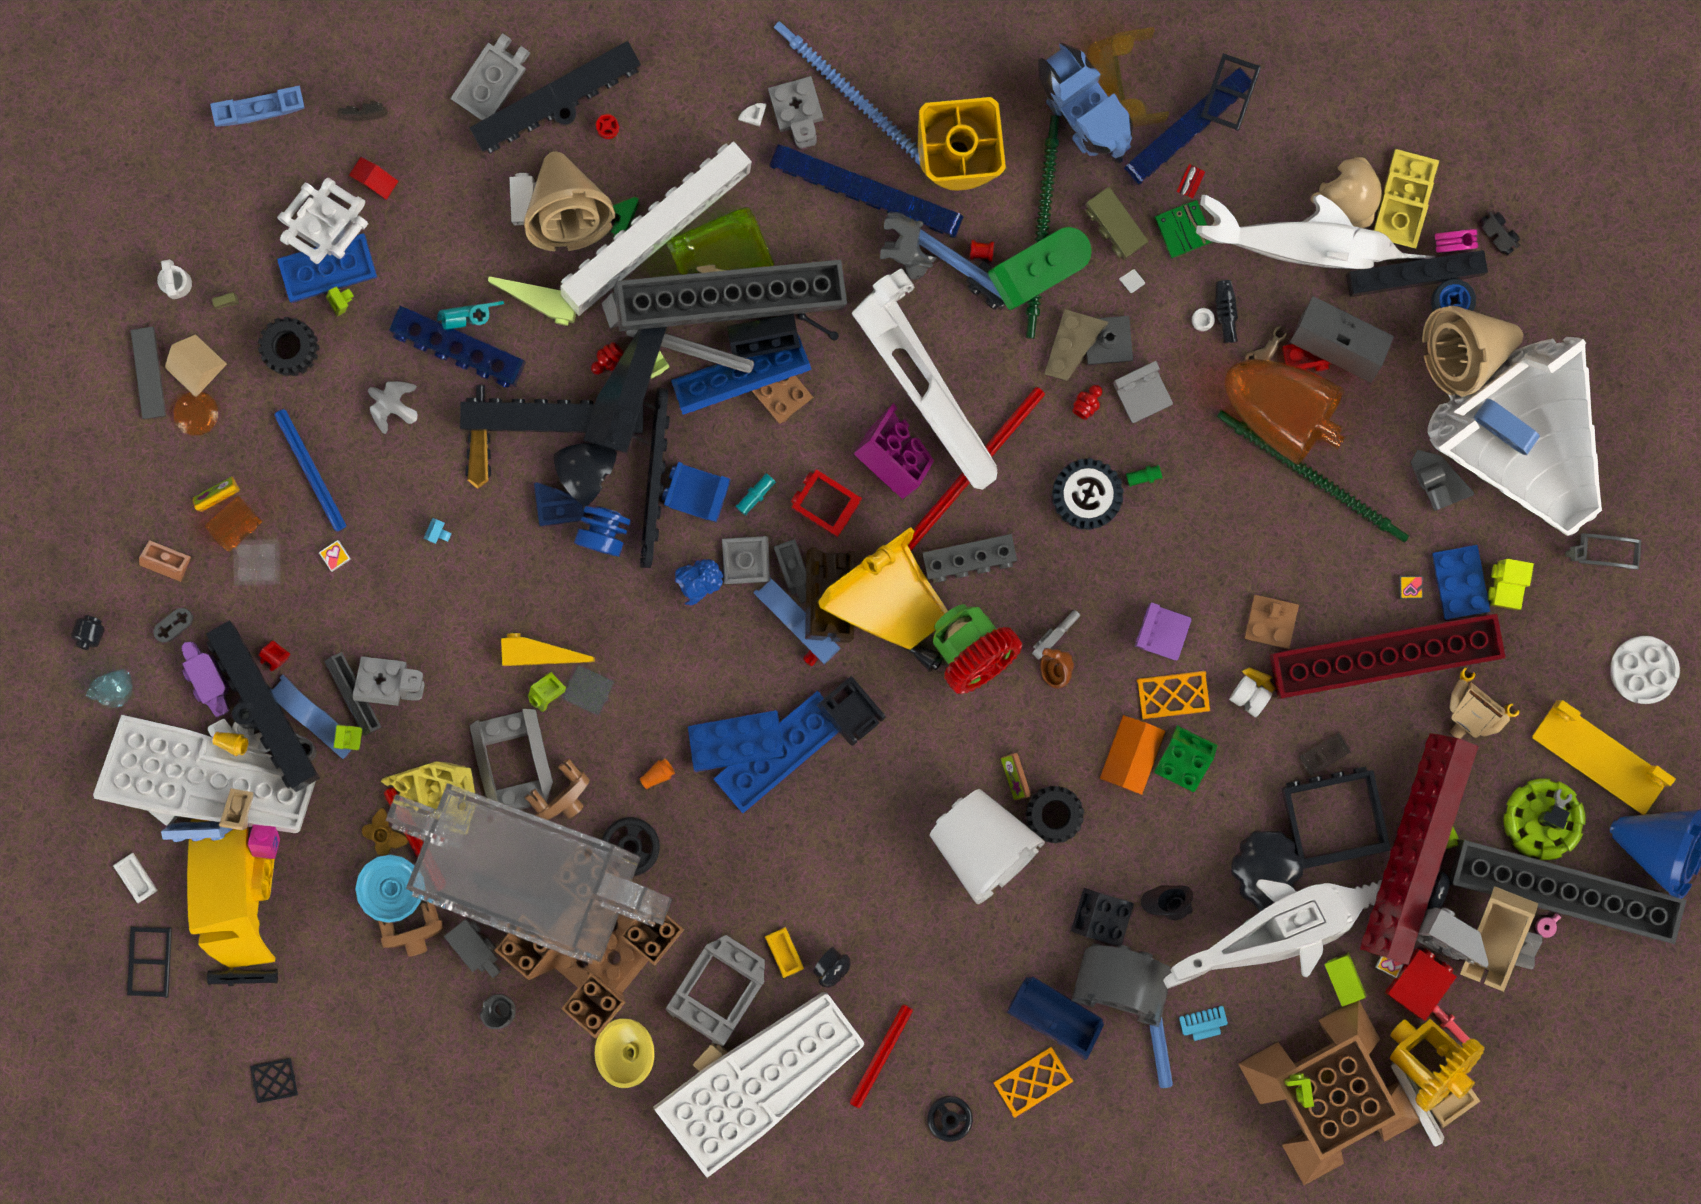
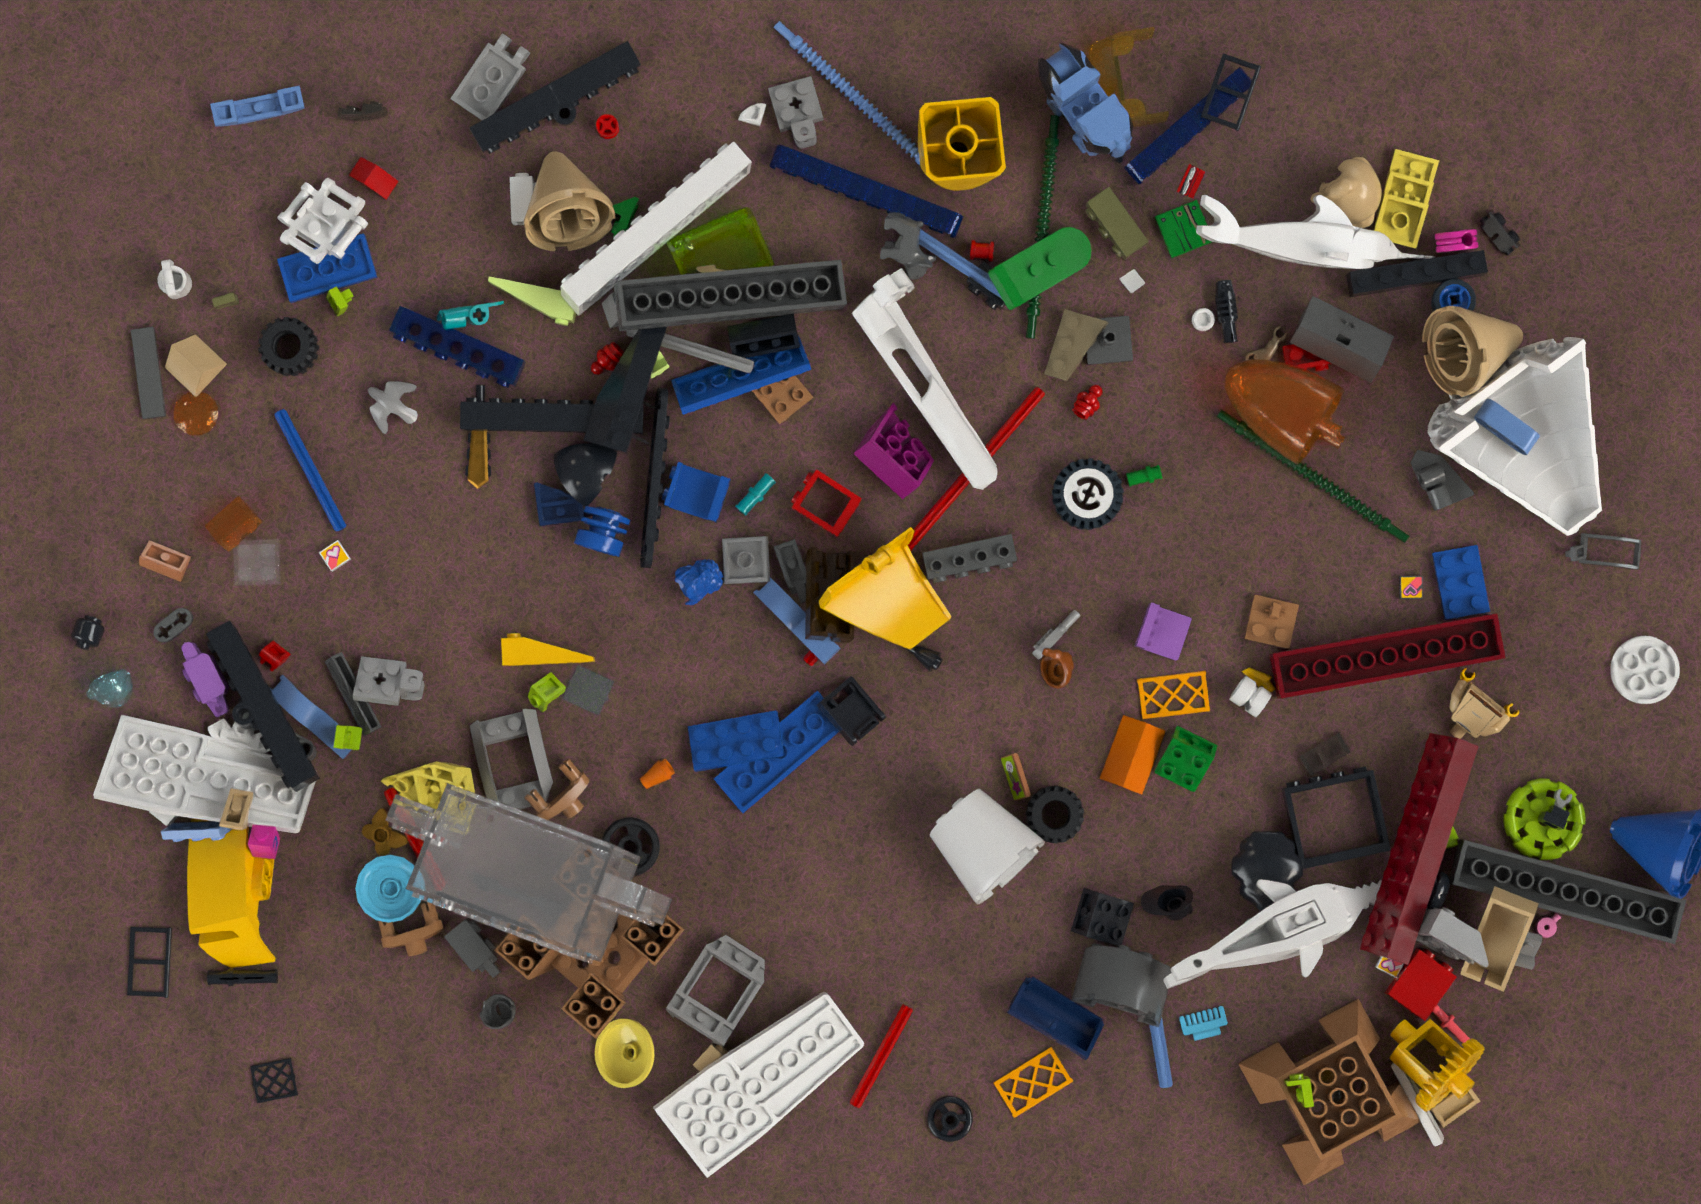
(135, 878): white tile -> none
(215, 494): slope -> none
(231, 742): yellow cone -> none
(435, 531): medium azure tile -> none
(784, 952): yellow tile -> none
(831, 968): black piece -> none
(833, 335): black hinge -> none
(973, 647): piece -> none
(1142, 392): light grey bracket -> none
(1345, 979): lime hinge -> none
(1509, 583): neon yellow brick -> none
(1601, 757): yellow bracket -> none

